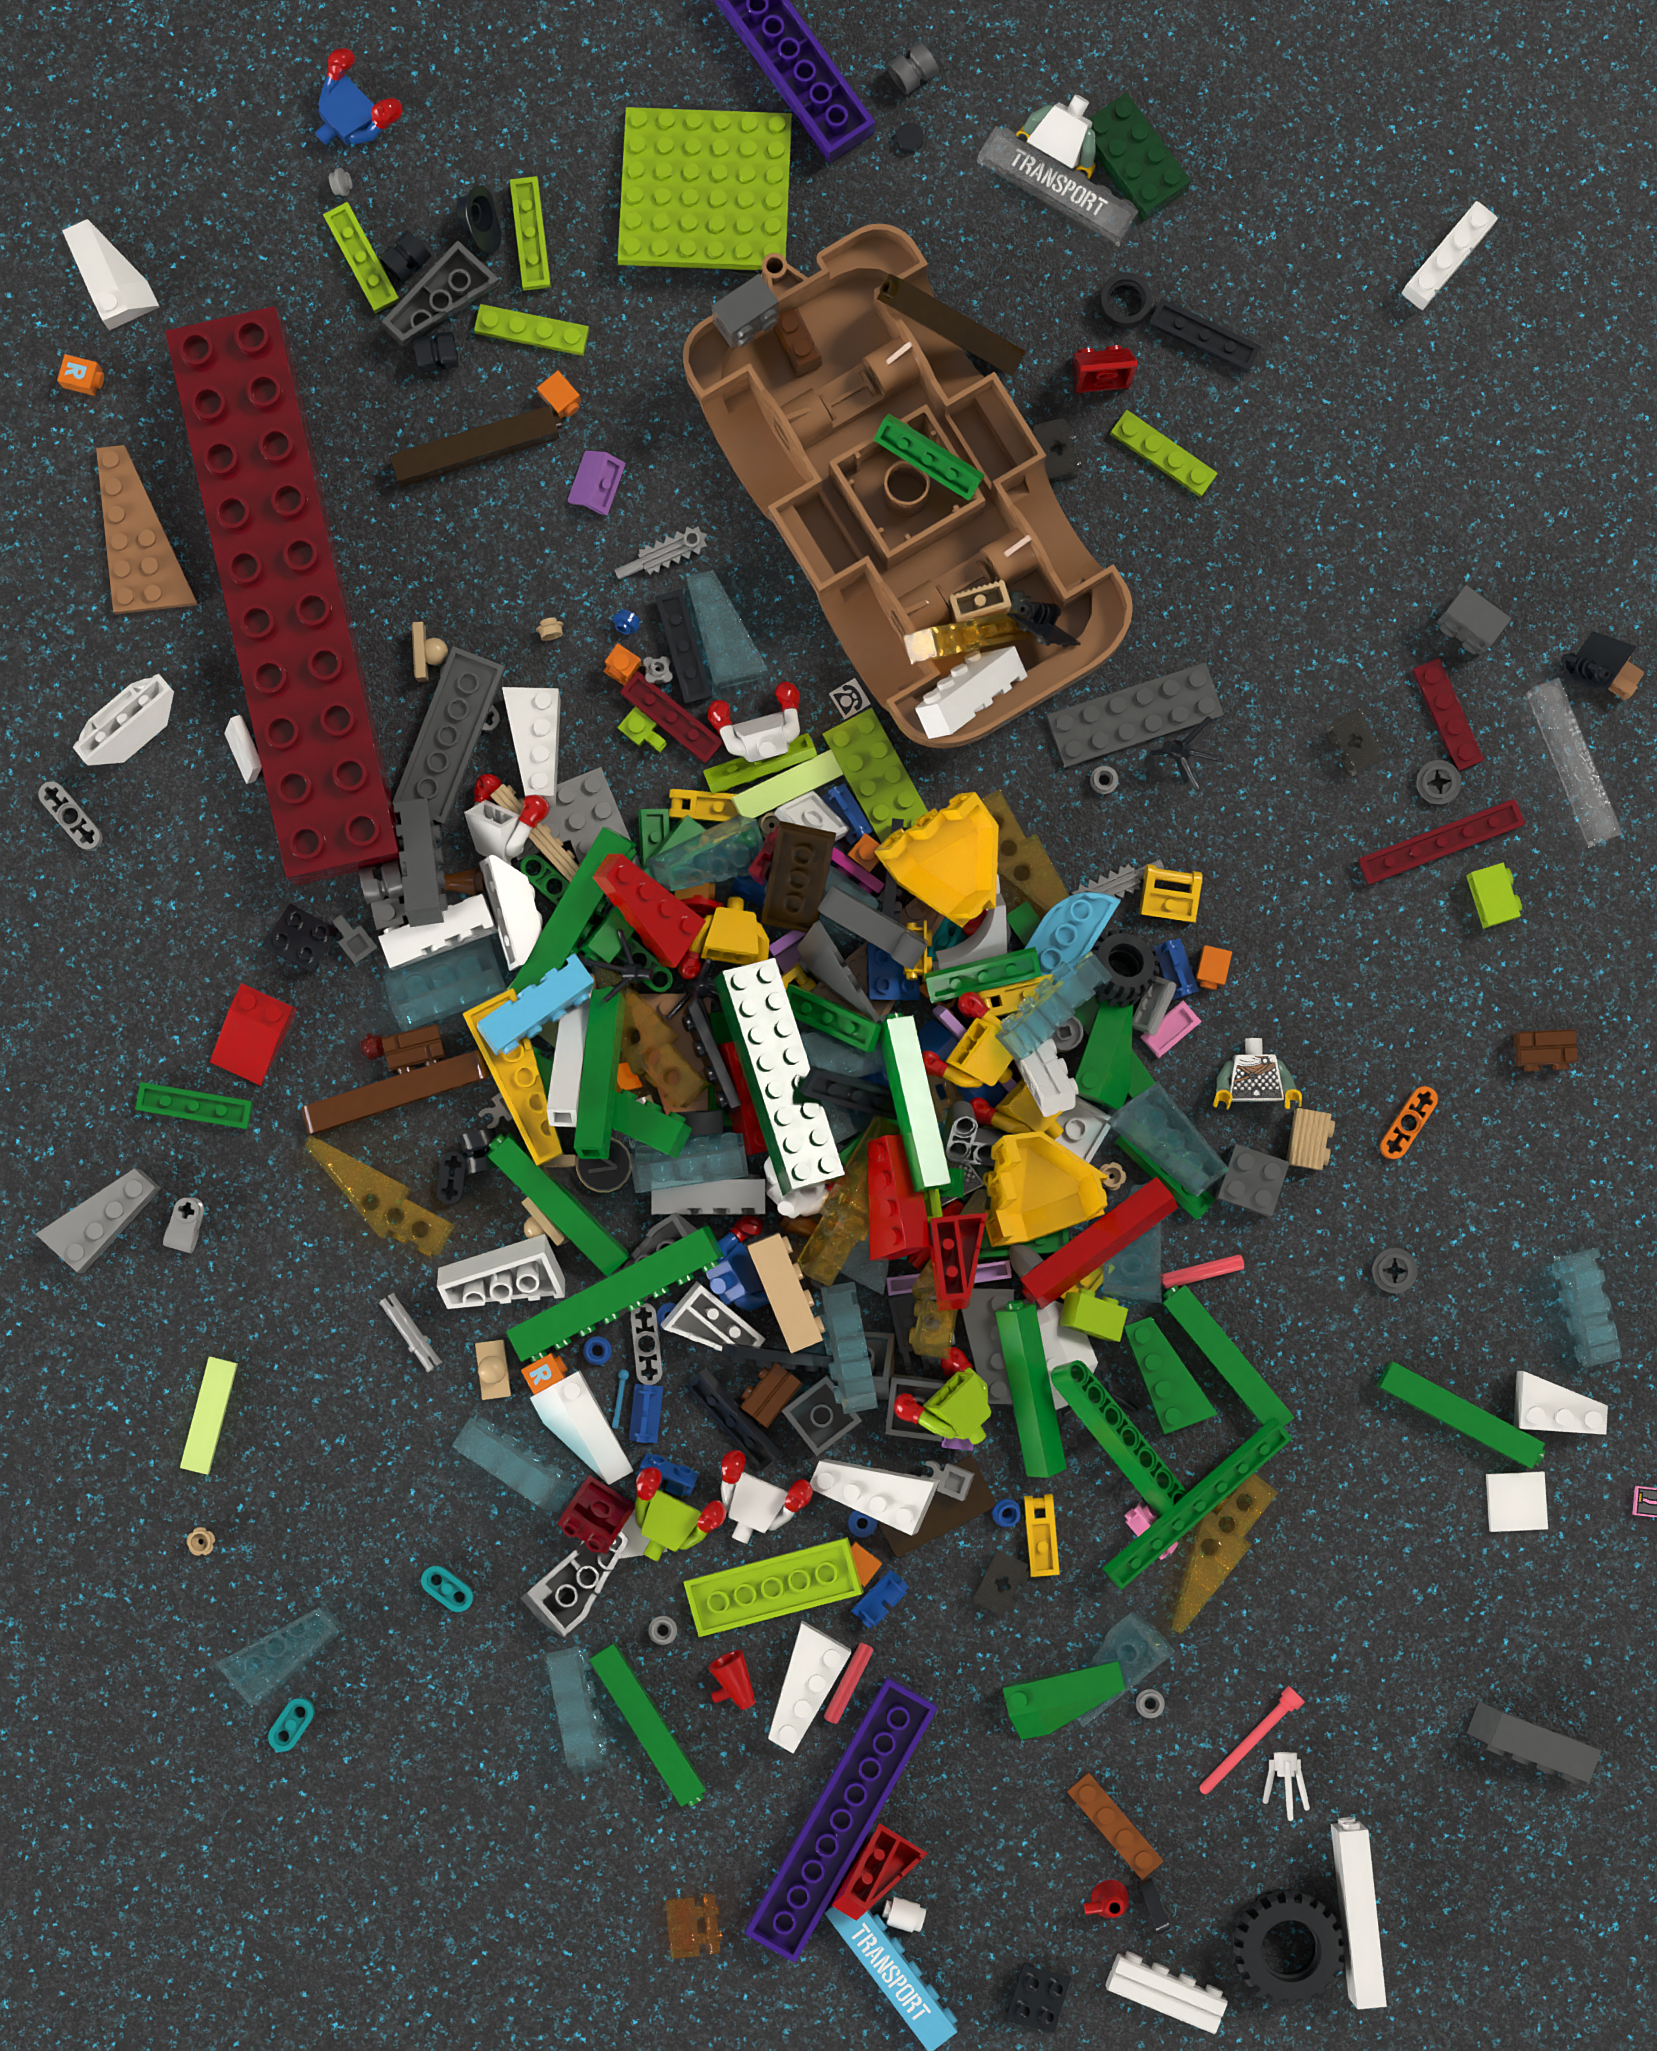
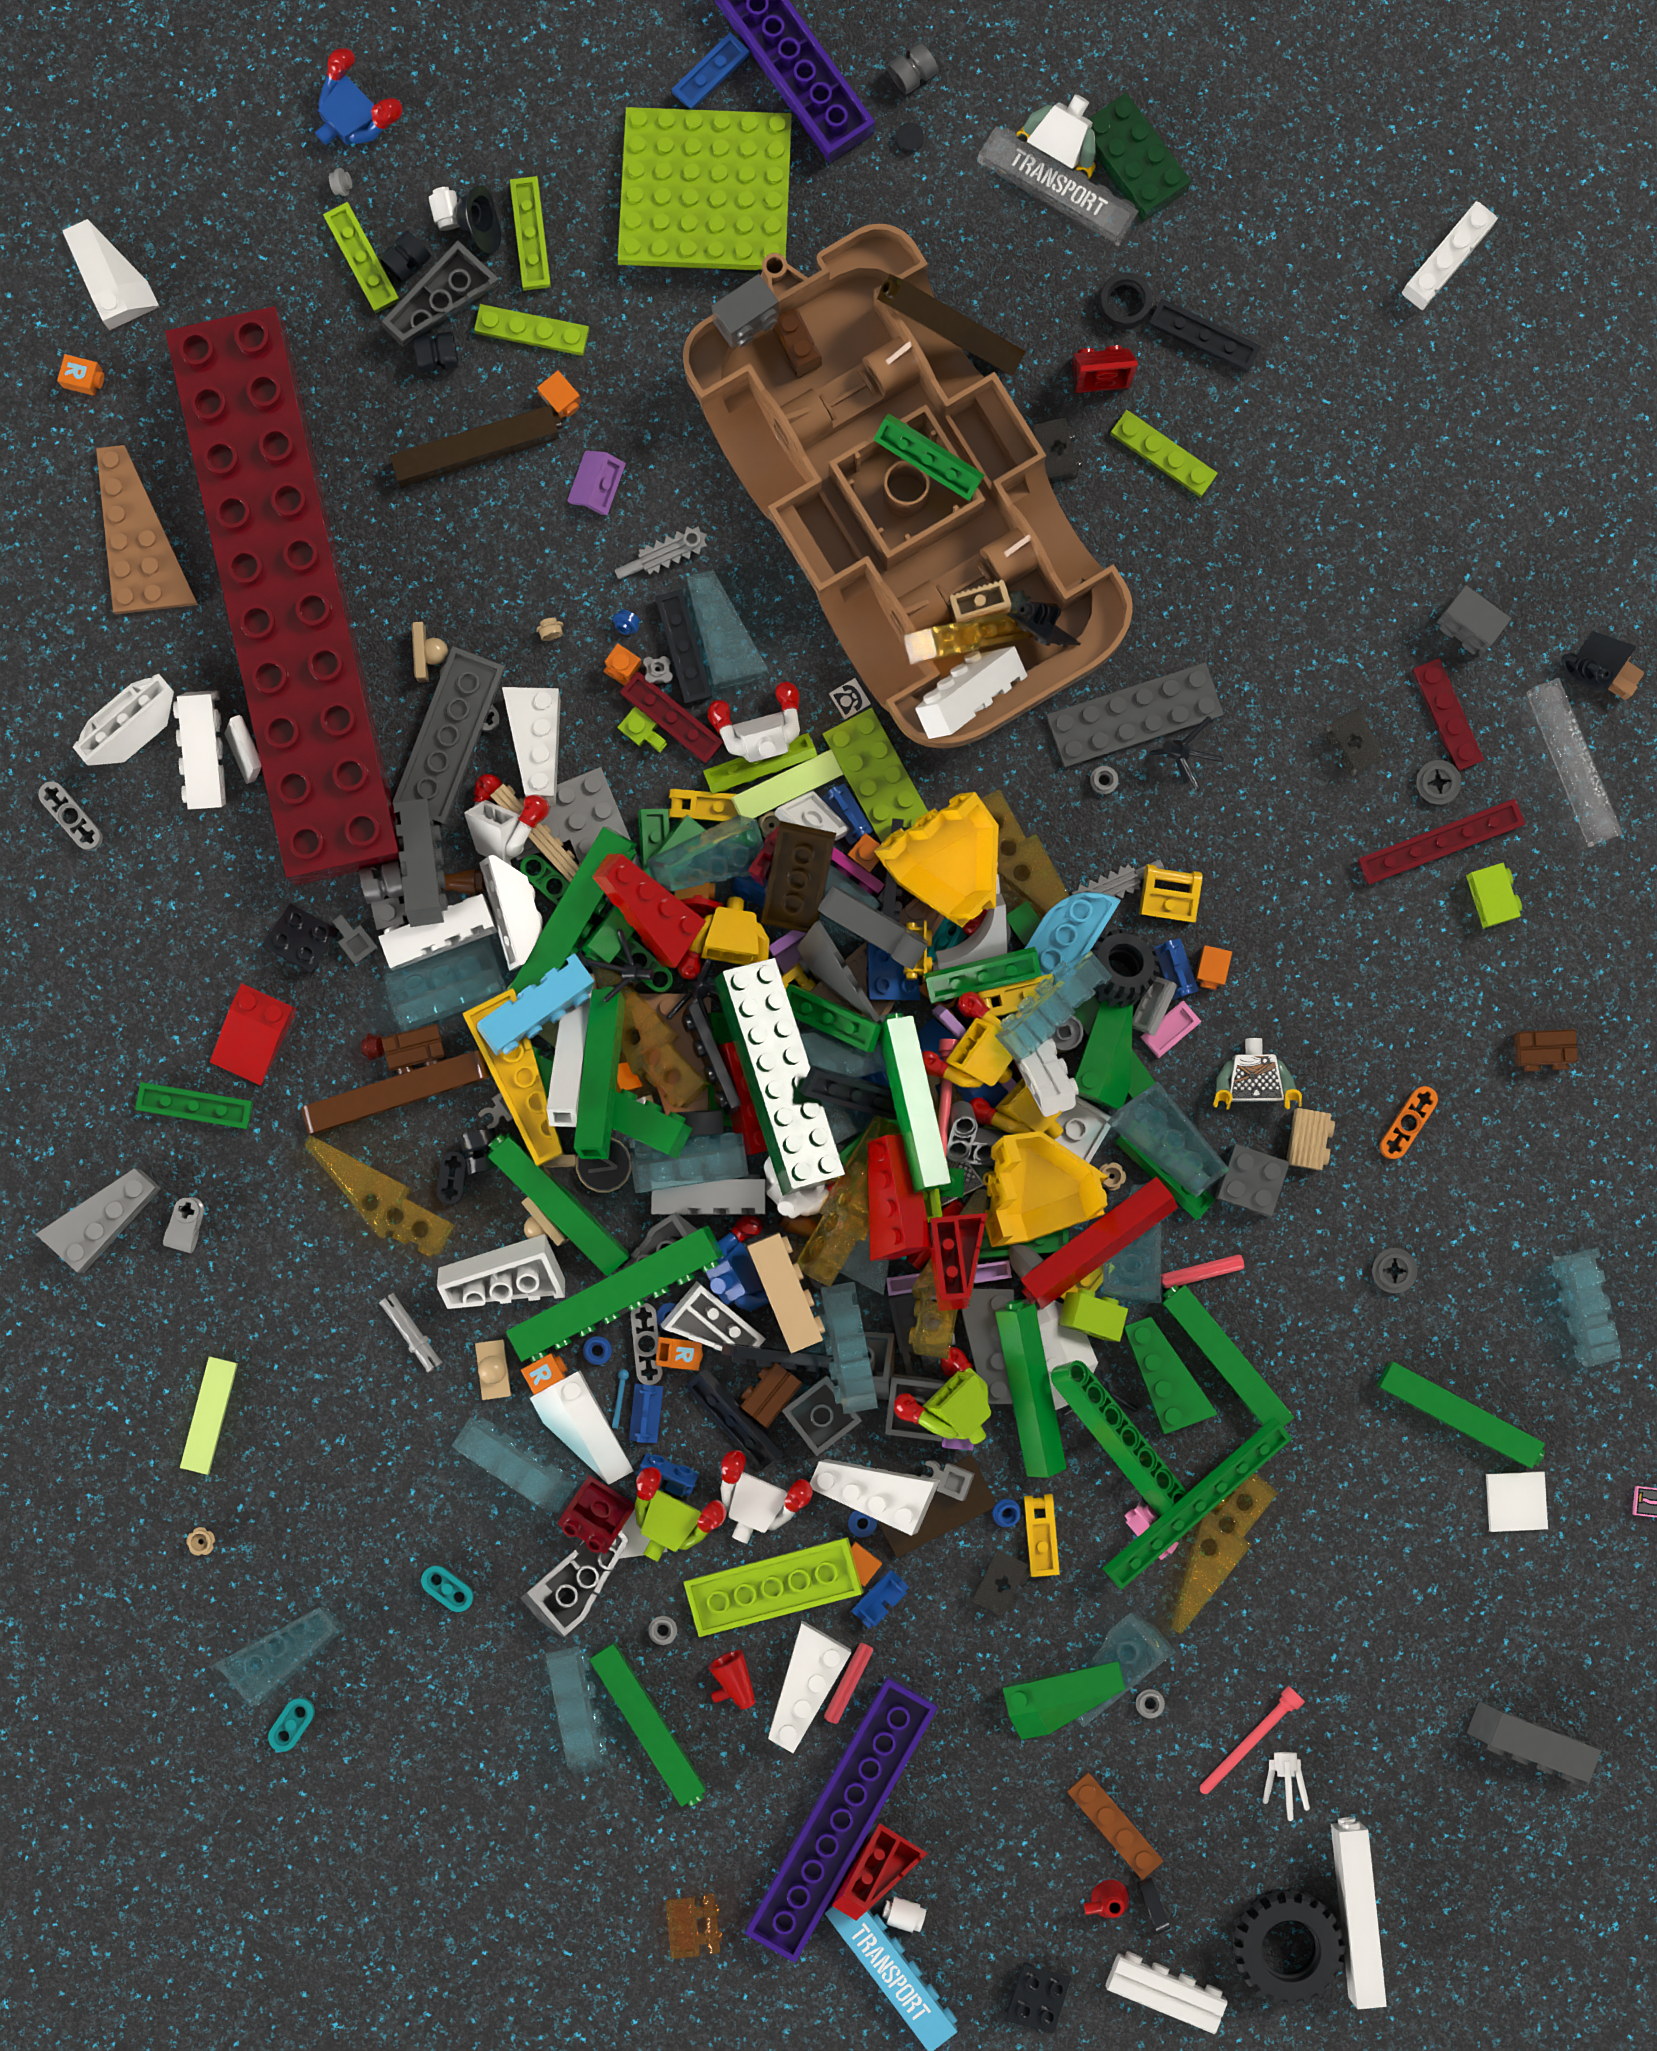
(200, 749): none -> white wedge
(443, 207): none -> white brick
(679, 1353): none -> orange brick
(710, 71): none -> blue plate
(946, 1047): none -> coral piece
(1555, 1408): white wedge -> none

